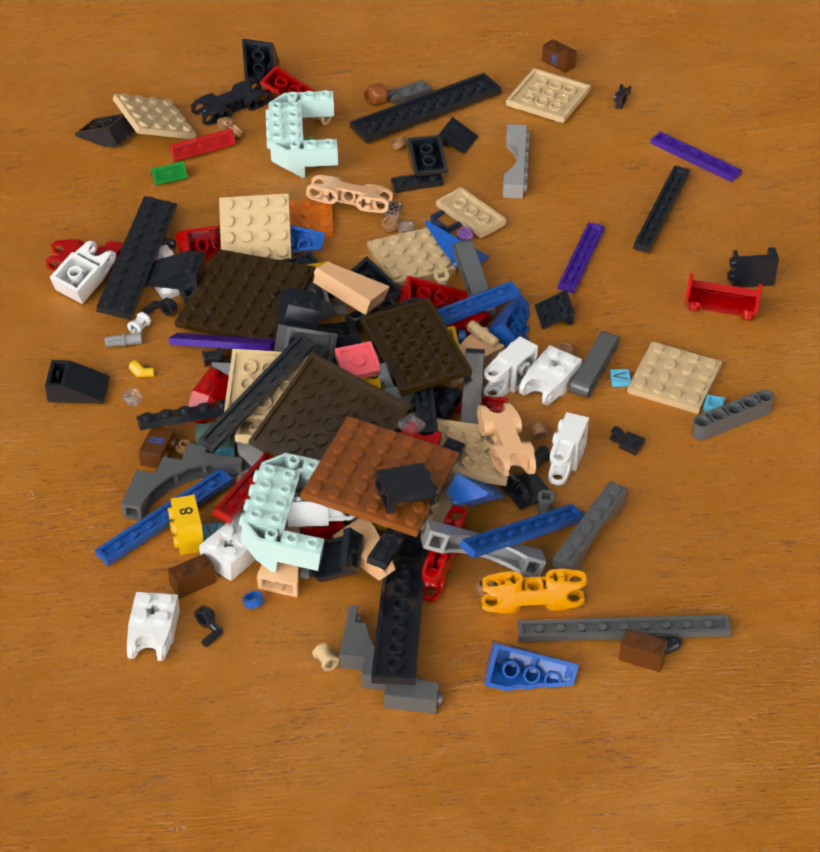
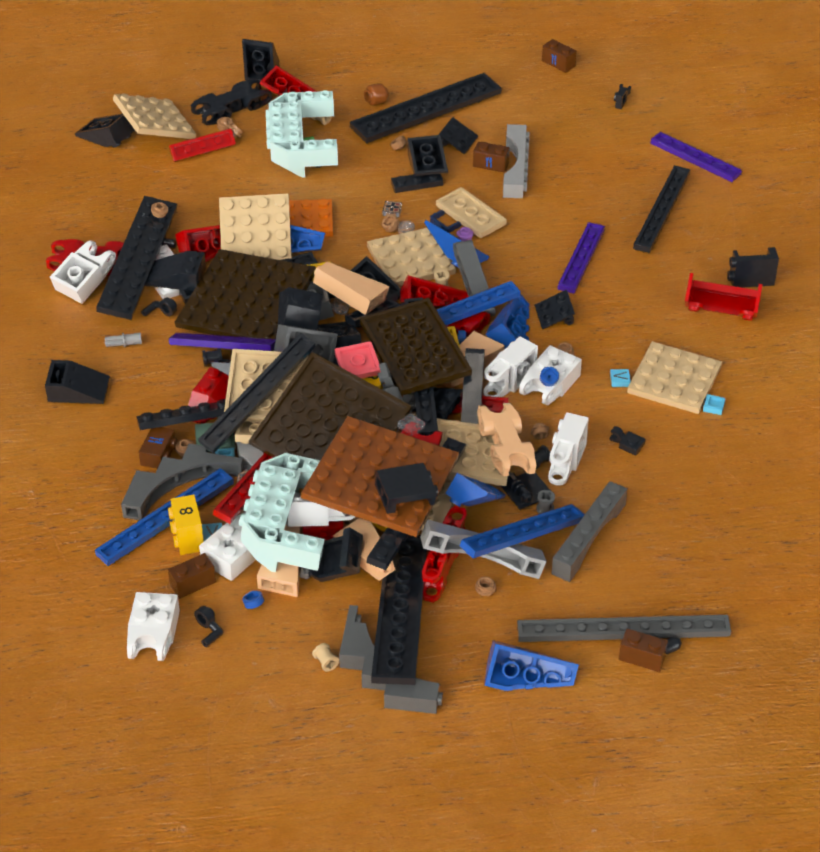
(132, 397): clear tile -> none
(139, 323): white bush -> none
(139, 371): yellow arm -> none
(159, 209): none -> medium nougat plate
(169, 173): green panel -> none
(336, 190): light nougat piece -> none
(408, 92): dark grey hinge -> none
(482, 333): tan axle -> none
(491, 156): none -> reddish brown brick
(517, 591): light orange piece -> none
(548, 95): tan plate -> none
(549, 376): none -> blue tile
(594, 364): dark grey beam -> none
(732, 415): dark grey beam -> none

